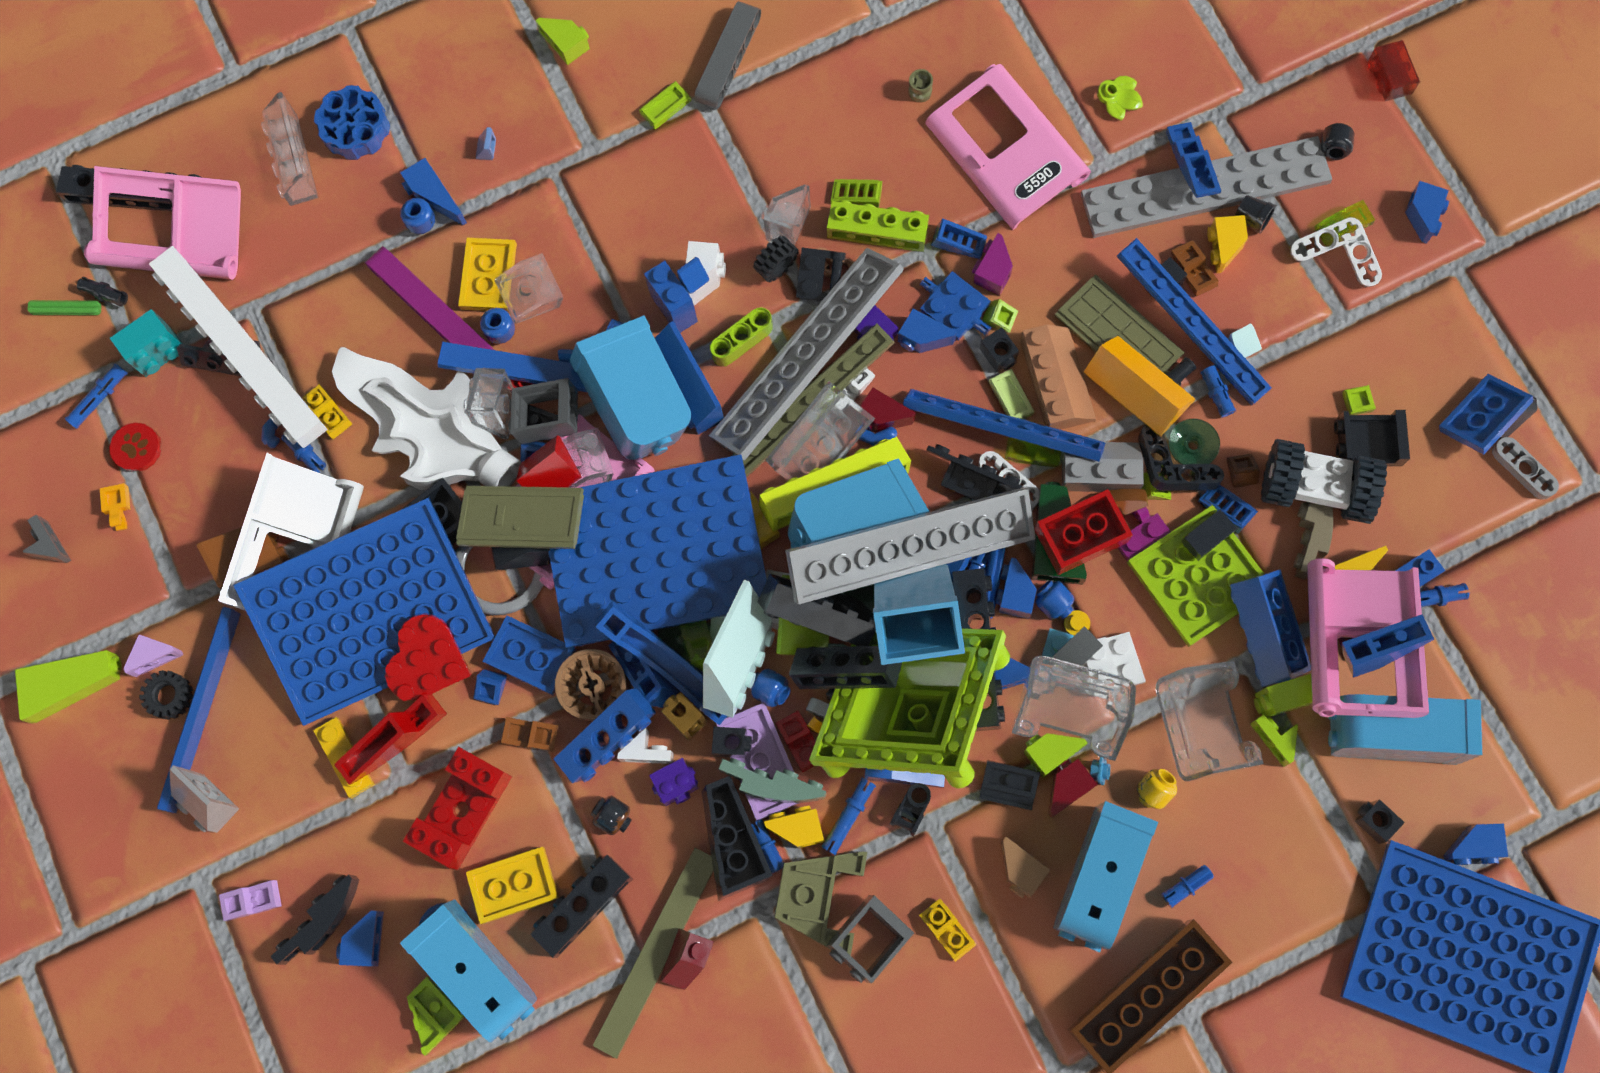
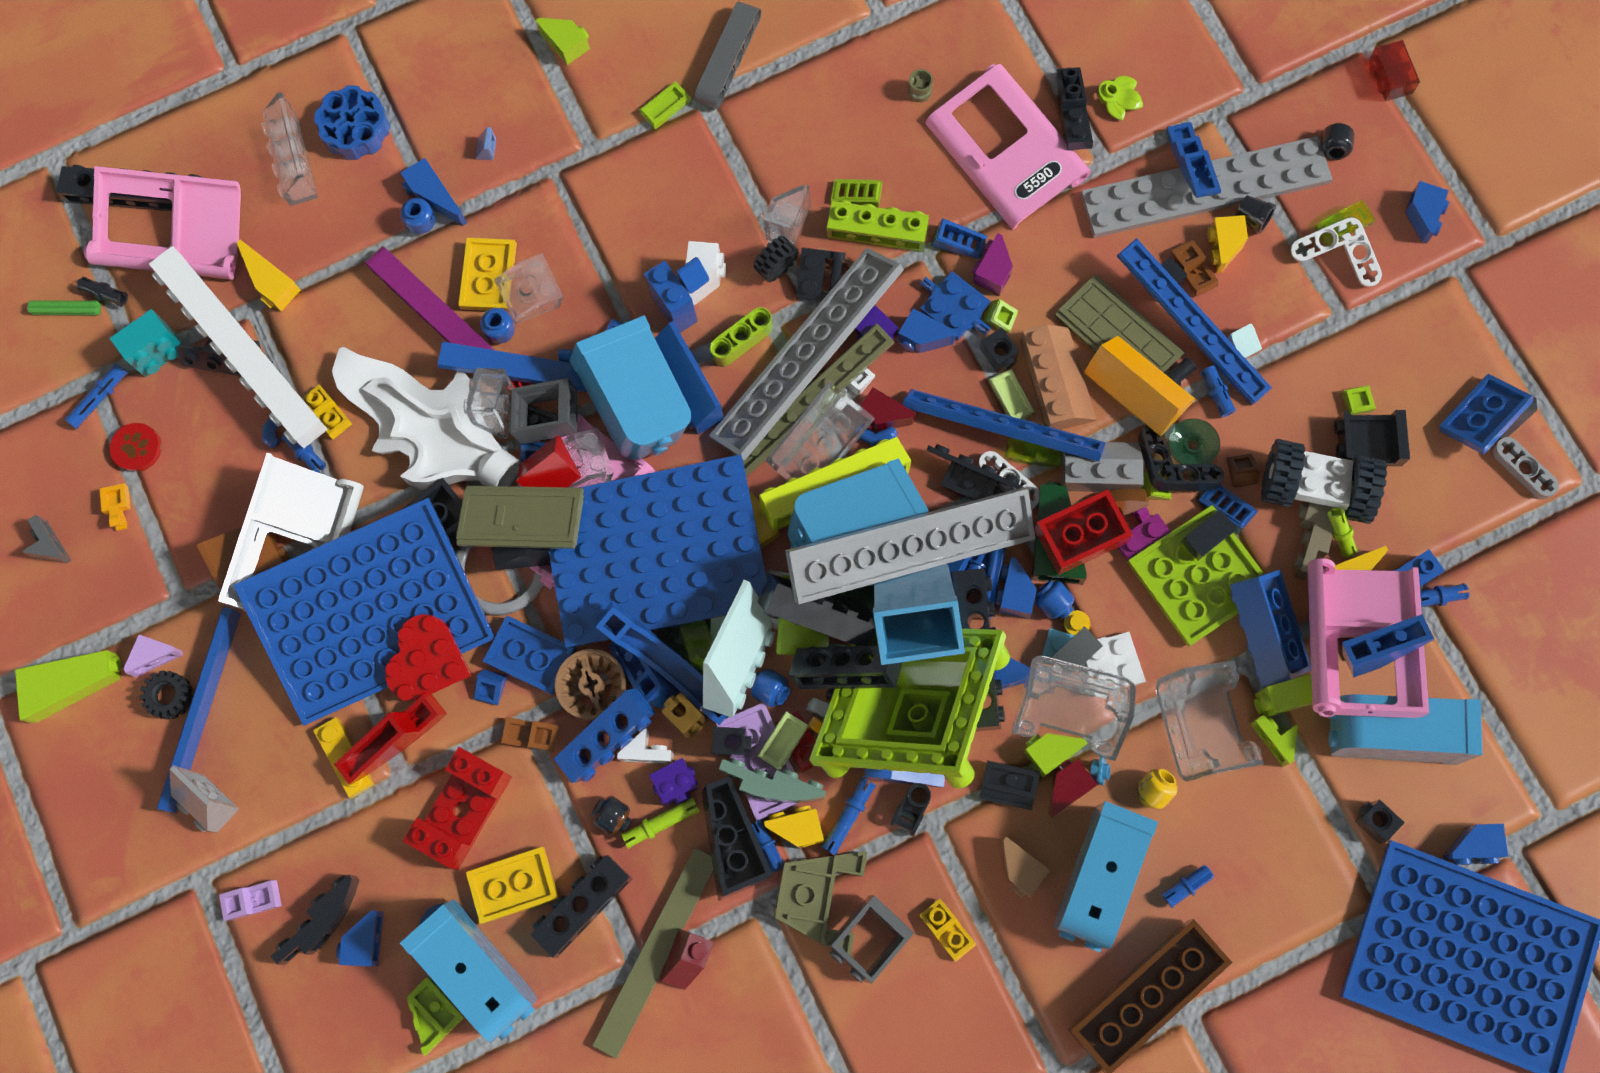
(270, 282): none -> yellow slope
(659, 823): none -> lime pin
(783, 741): none -> yellowish green tile
(1073, 109): none -> black slope
(1342, 532): none -> lime pin

